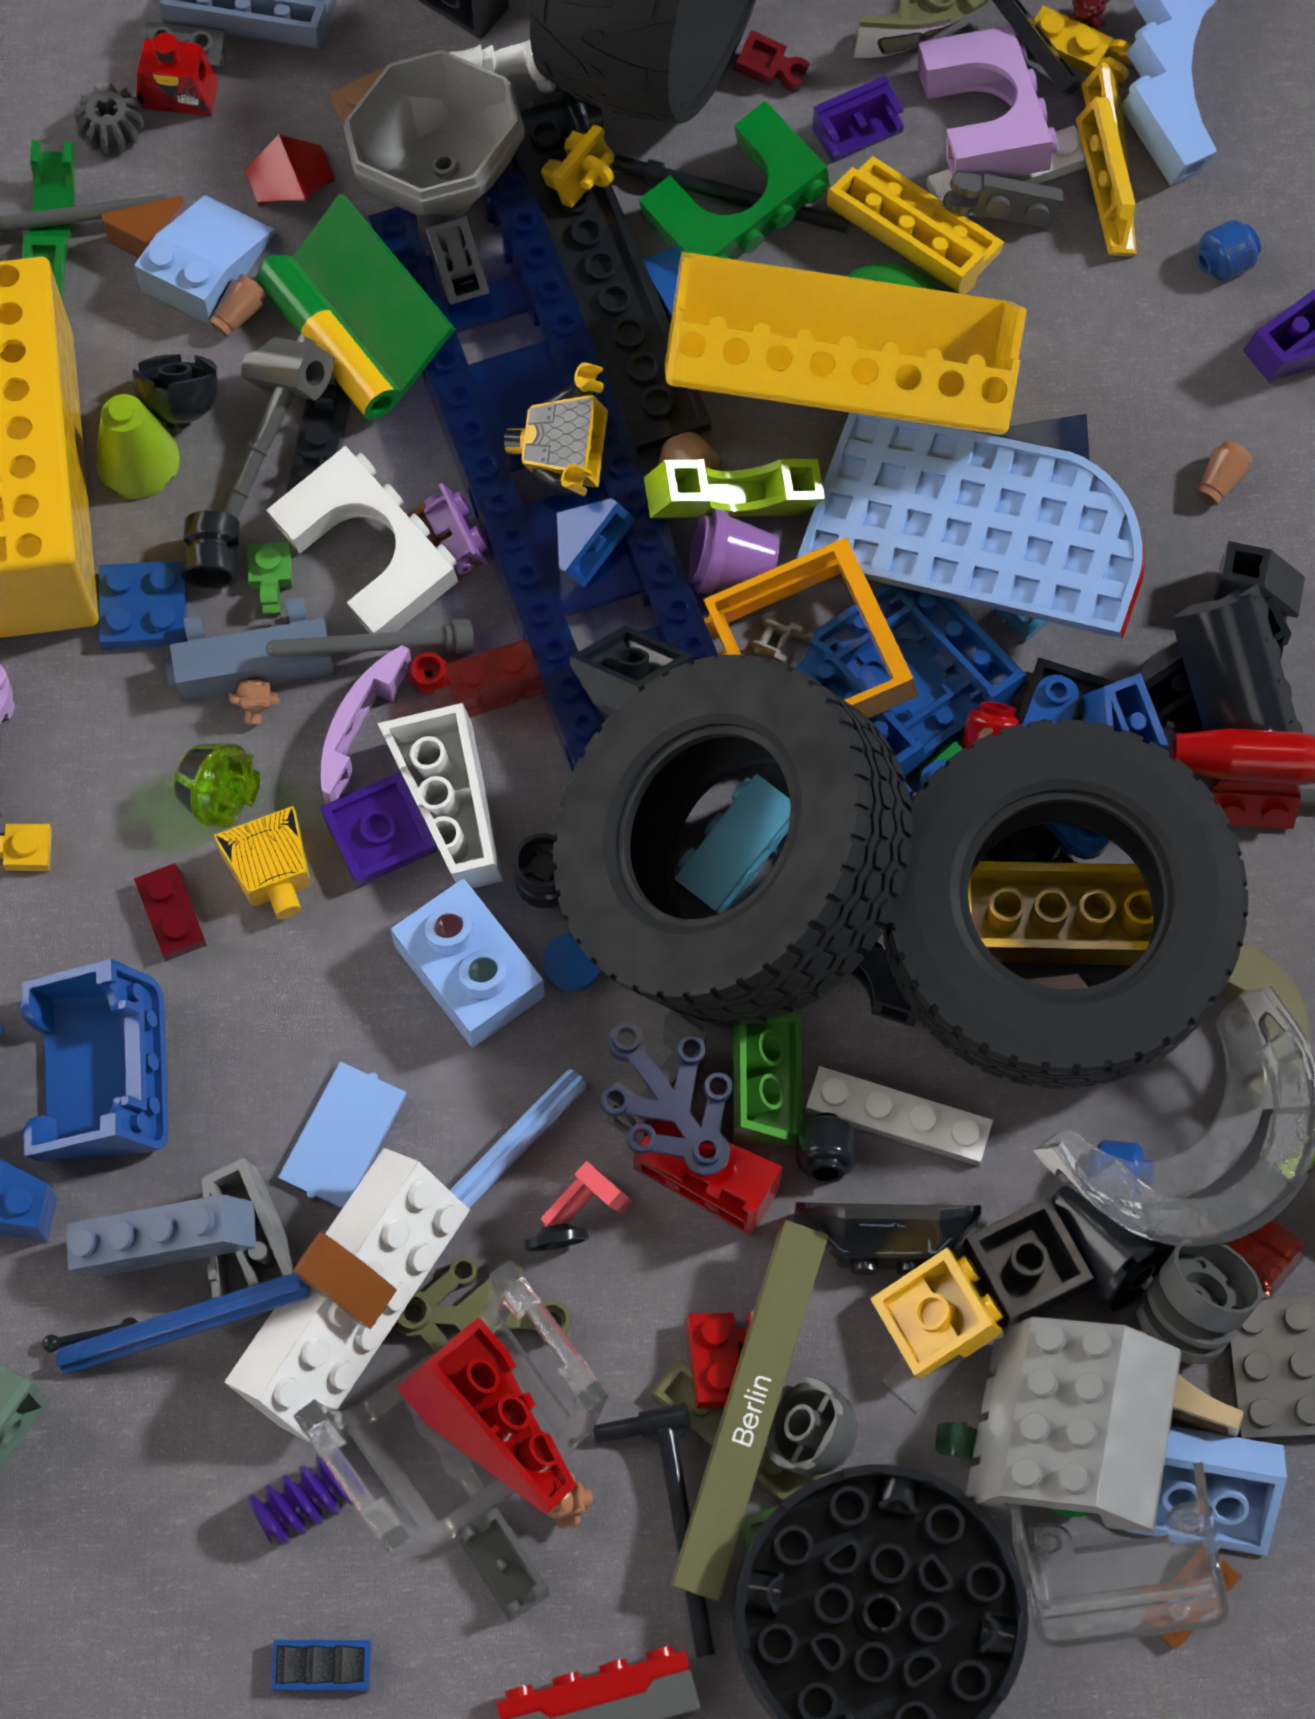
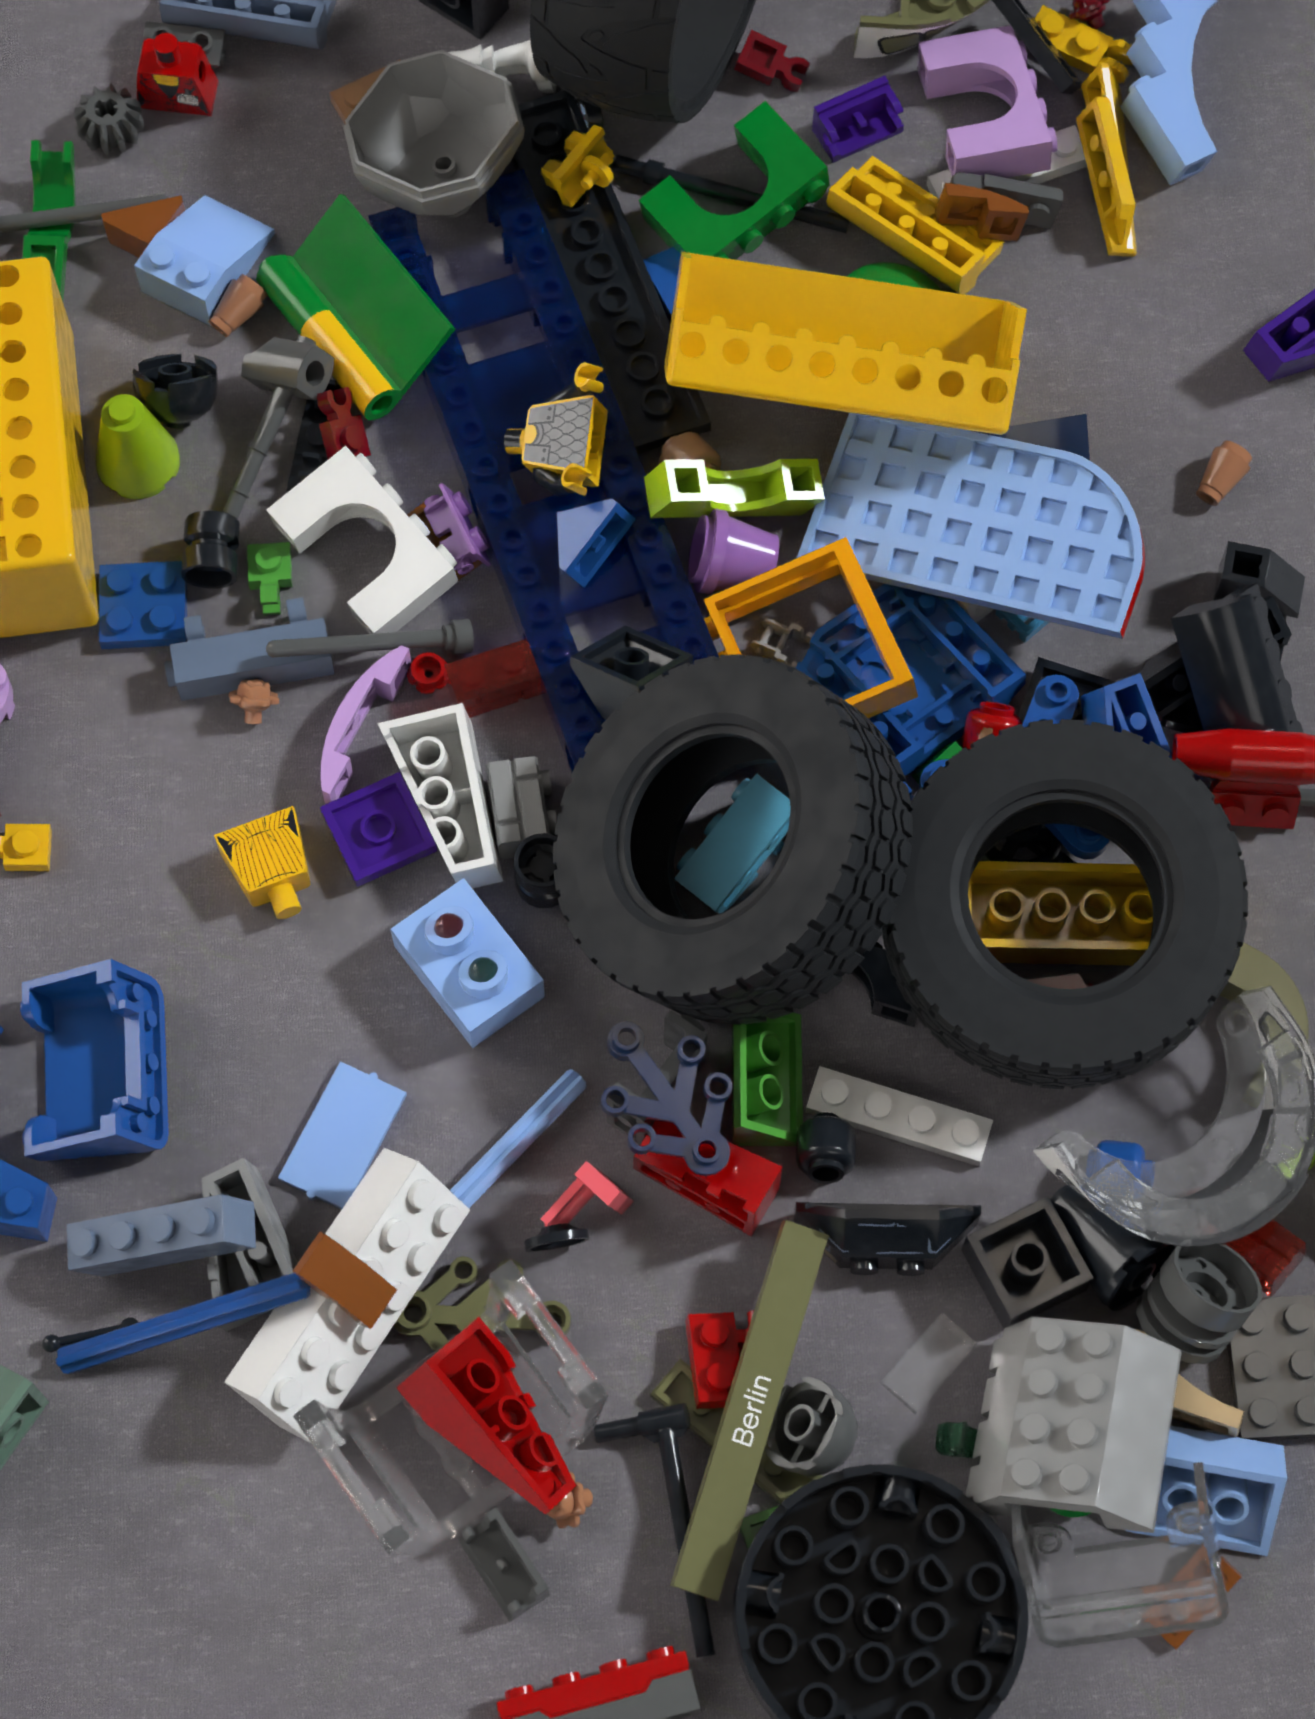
(170, 912): dark red plate -> none
(216, 783): clear neon green cone -> none
(288, 170): red slope -> none
(298, 1502): dark purple piece -> none
(321, 1665): tile -> none
(341, 427): none -> dark red plate
(458, 259): black torso -> none
(518, 802): none -> light grey brick
(568, 966): blue piece -> none
(938, 1312): yellow plate -> none
(990, 212): none -> dark orange slope
(1228, 250): blue head -> none

